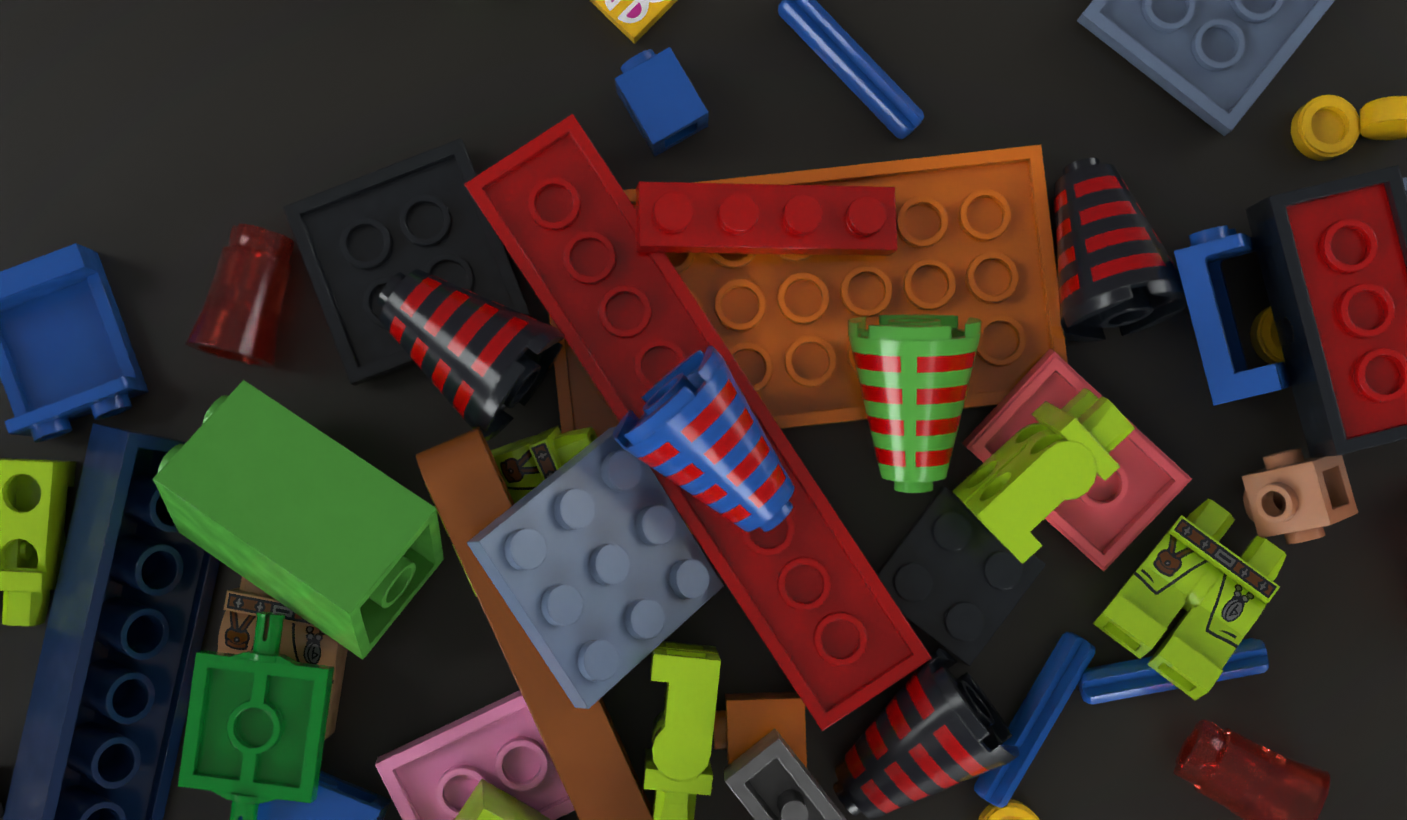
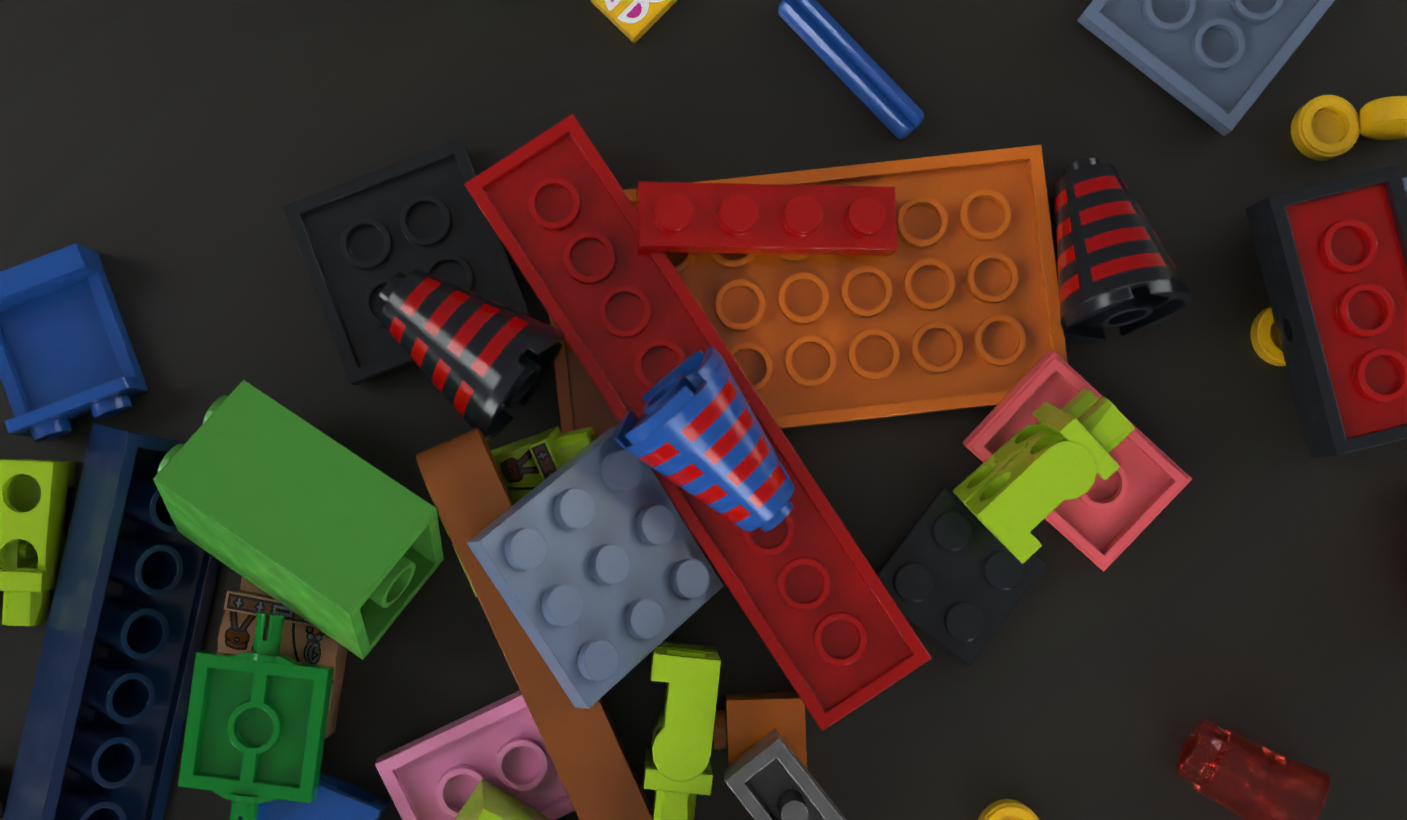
(245, 298): clear red plant -> none
(660, 99): blue brick -> none
(914, 391): bright green cone -> none
(923, 742): black cone -> none
(1038, 715): blue axle -> none
(1137, 678): blue axle -> none
(1207, 580): lime hips -> none
(1214, 317): blue panel -> none
(1298, 495): nougat brick -> none

